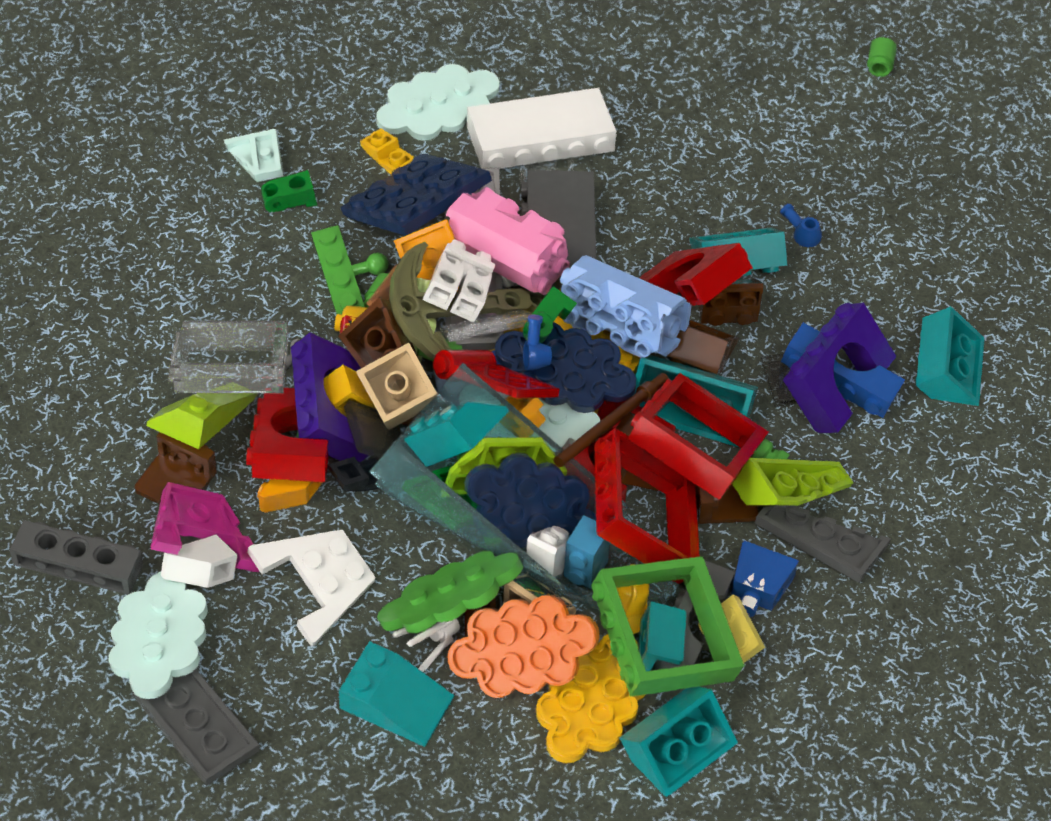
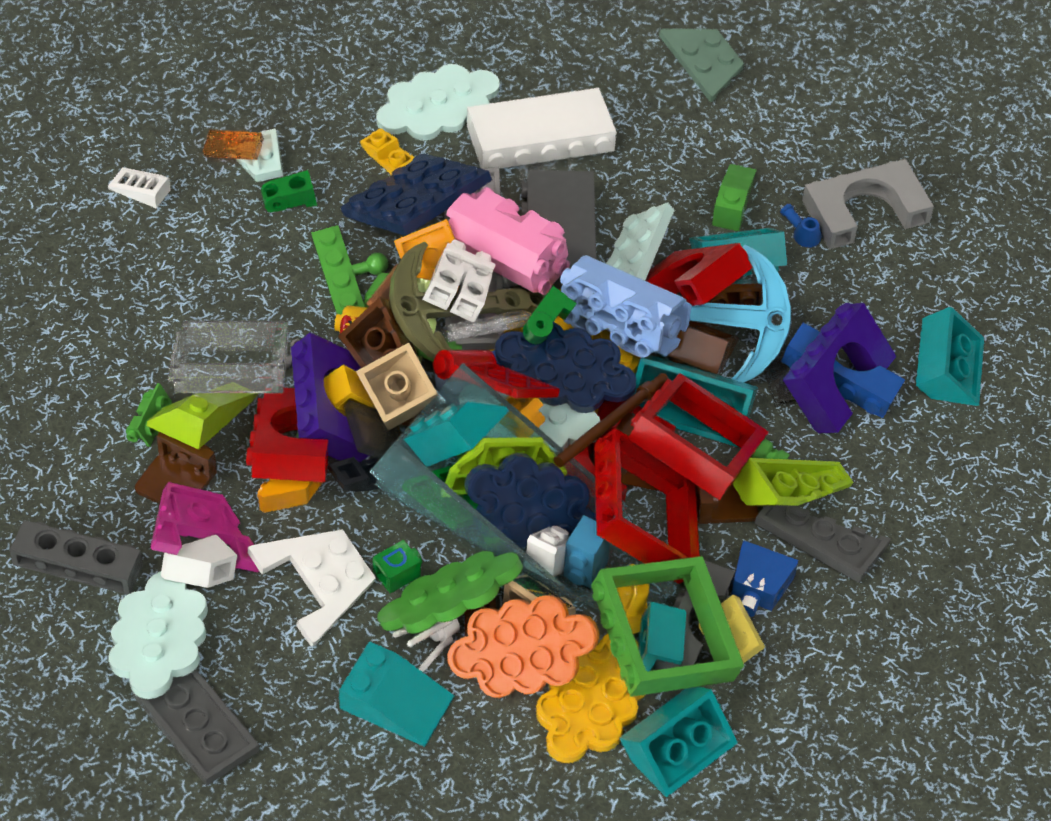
(150, 404): none -> bright green hinge
(152, 197): none -> white slope
(233, 144): none -> clear orange plate
(397, 566): none -> green brick
(535, 353): blue bar -> none
(641, 240): none -> light aqua plate
(704, 57): none -> sand green wing
(733, 197): none -> bright green slope
(755, 317): none -> medium azure piece
(881, 56): bright green brick -> none
(890, 182): none -> light grey arch

